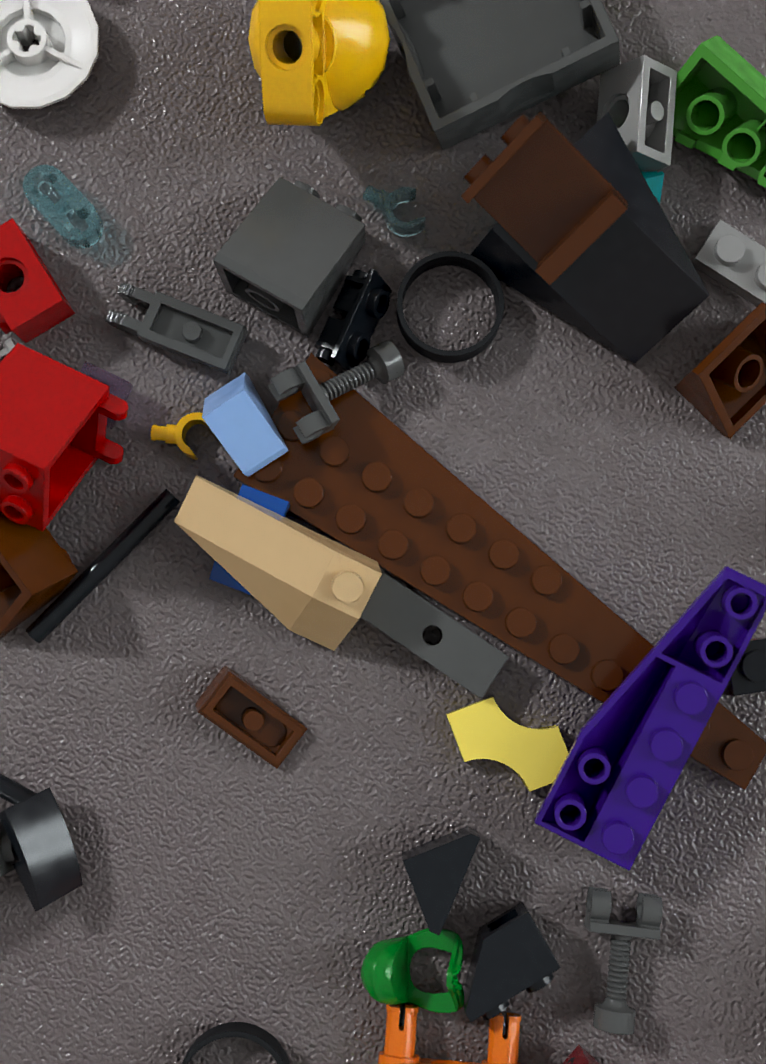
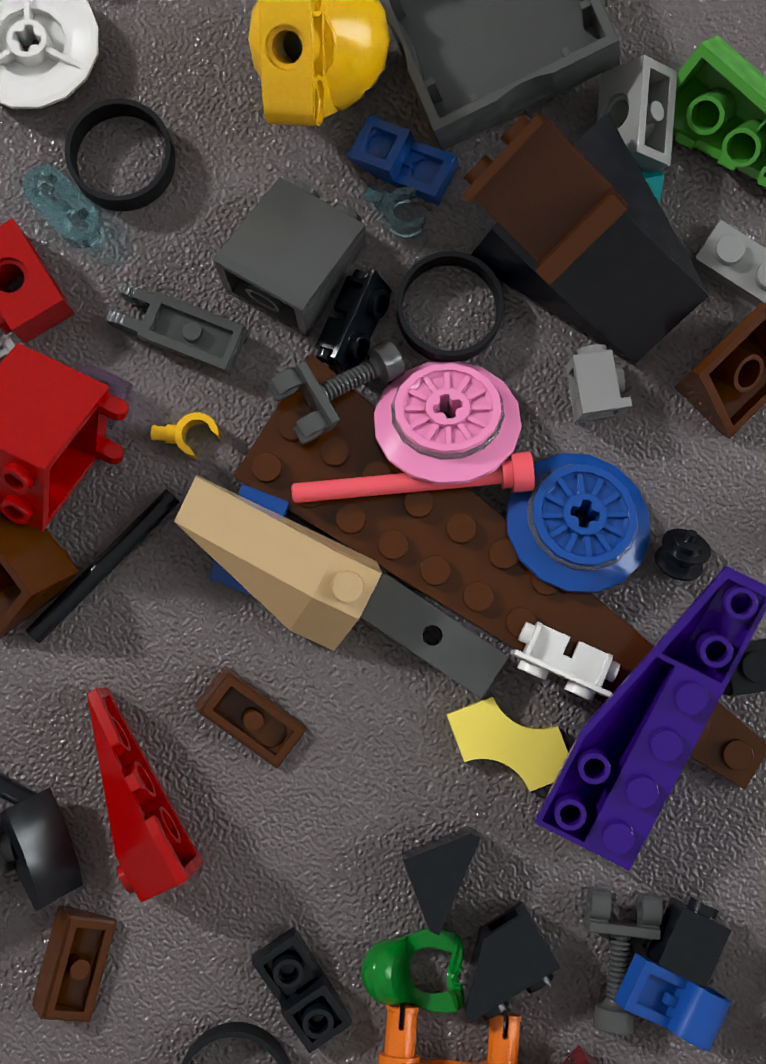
(73, 965): none -> reddish brown slope
(116, 108): none -> black tyre
(144, 826): none -> red wedge
(243, 425): light blue slope -> none
(302, 990): none -> black slope
(401, 161): none -> blue slope
(440, 448): none -> bright pink piece
(514, 473): none -> coral piece
(549, 535): none -> blue piece
(584, 670): none -> white hinge
(596, 384): none -> light grey brick
(672, 1002): none -> blue plate
(682, 554): none -> black wheel
(690, 940): none -> black brick

